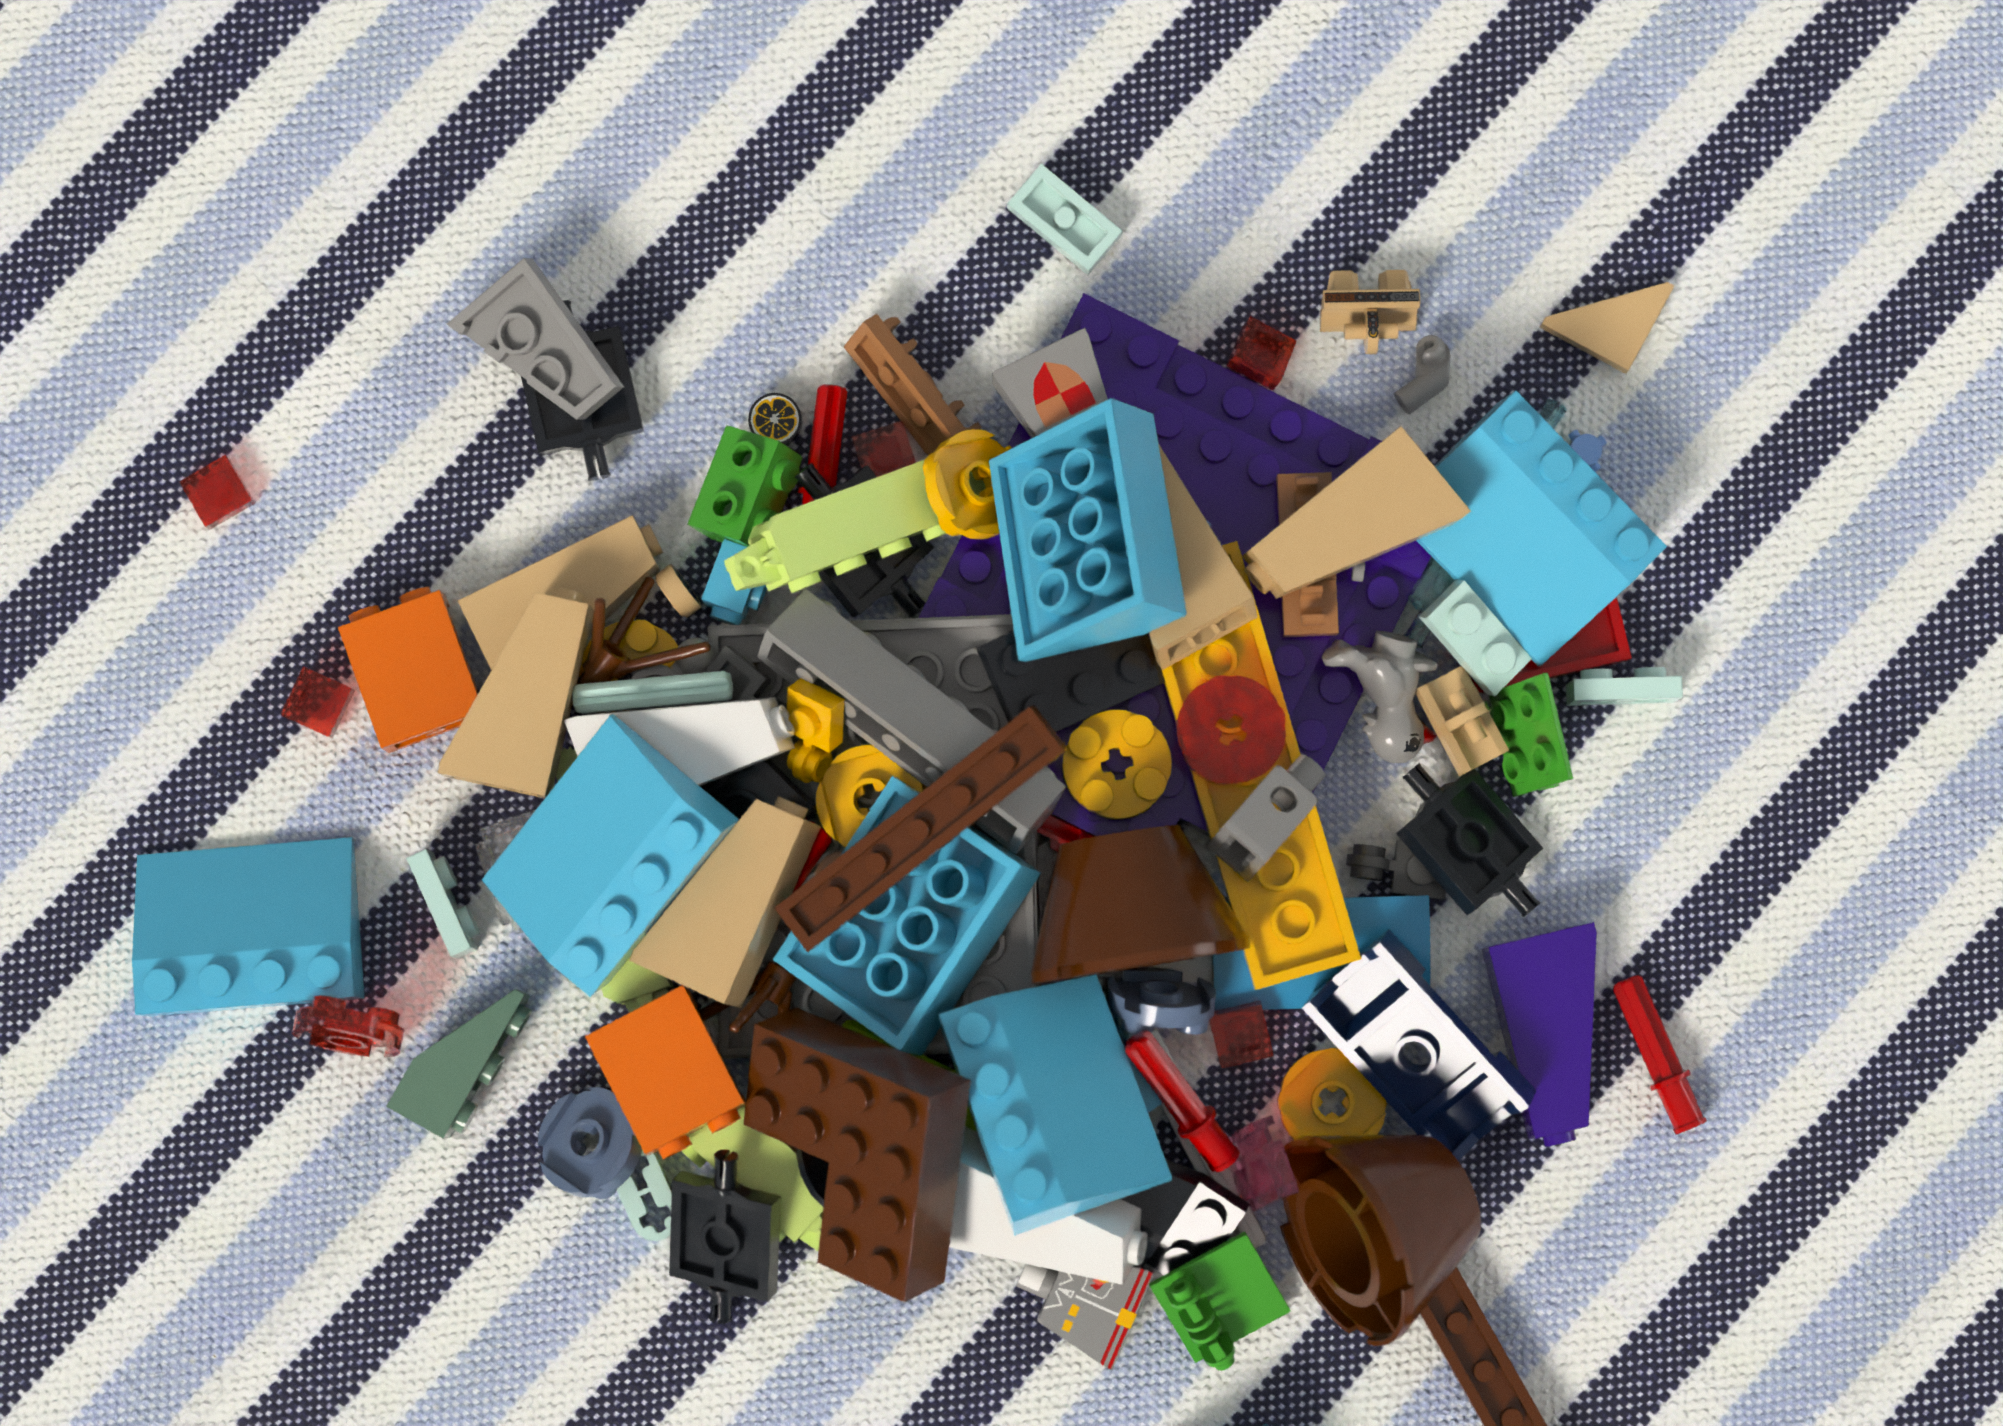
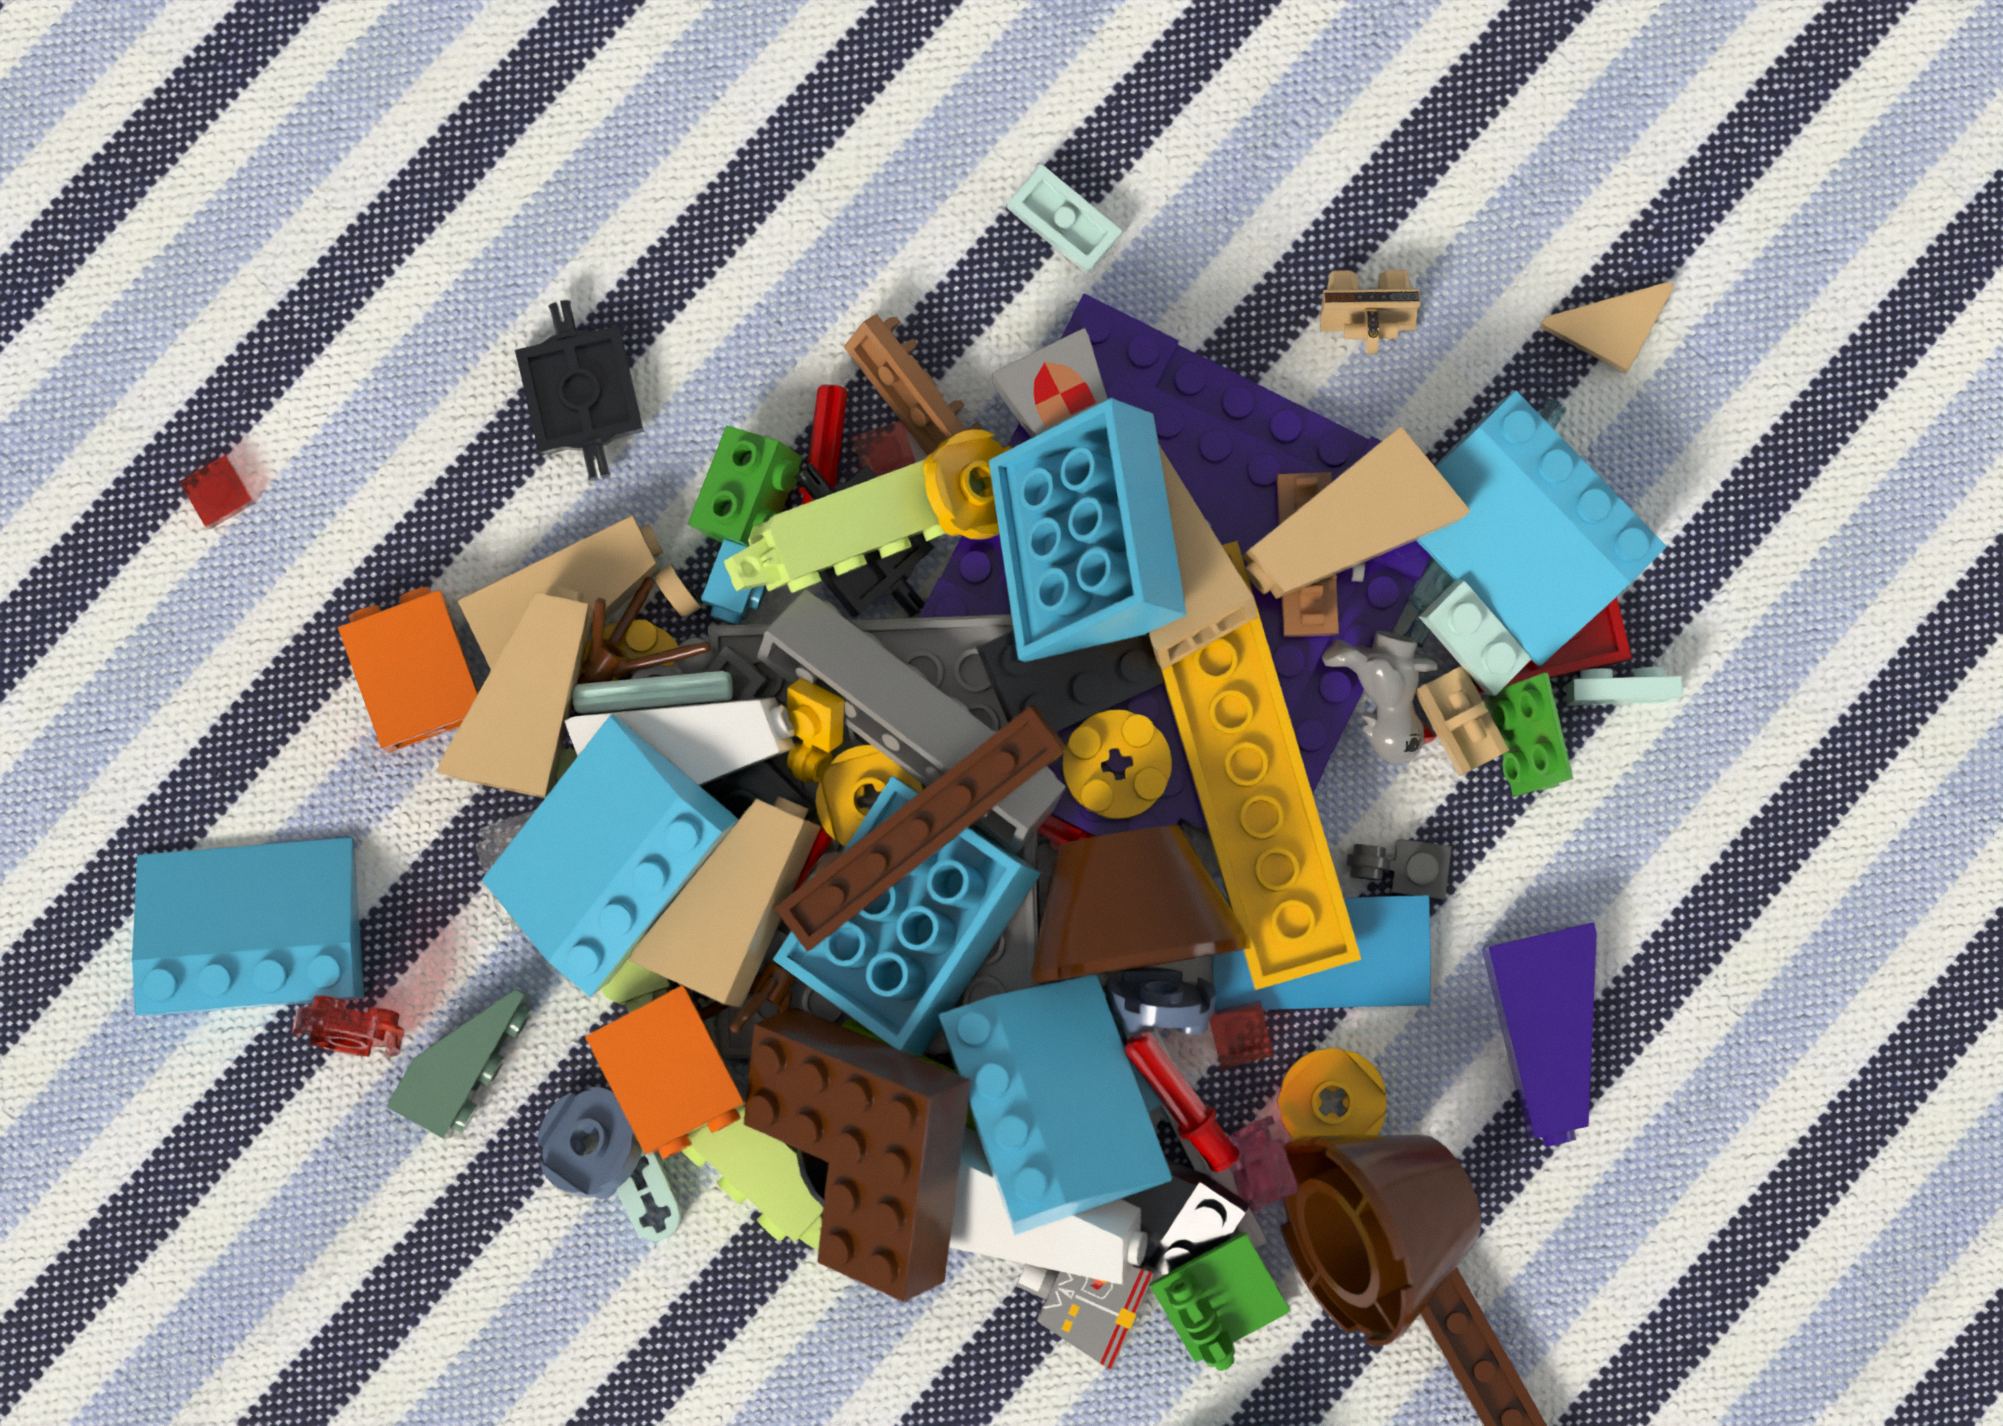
(317, 702): clear red plate -> none
(454, 923): light aqua plate -> none
(537, 336): light grey wing -> none
(724, 1236): black plate -> none
(776, 418): black tile -> none
(1258, 826): light grey torso -> none
(1261, 353): clear red plate -> none
(1261, 721): clear red plate -> none
(1382, 1005): dark blue piece -> none
(1431, 374): light grey arm -> none
(1470, 841): black plate -> none
(1588, 447): light blue piece -> none
(1658, 1054): red axle -> none

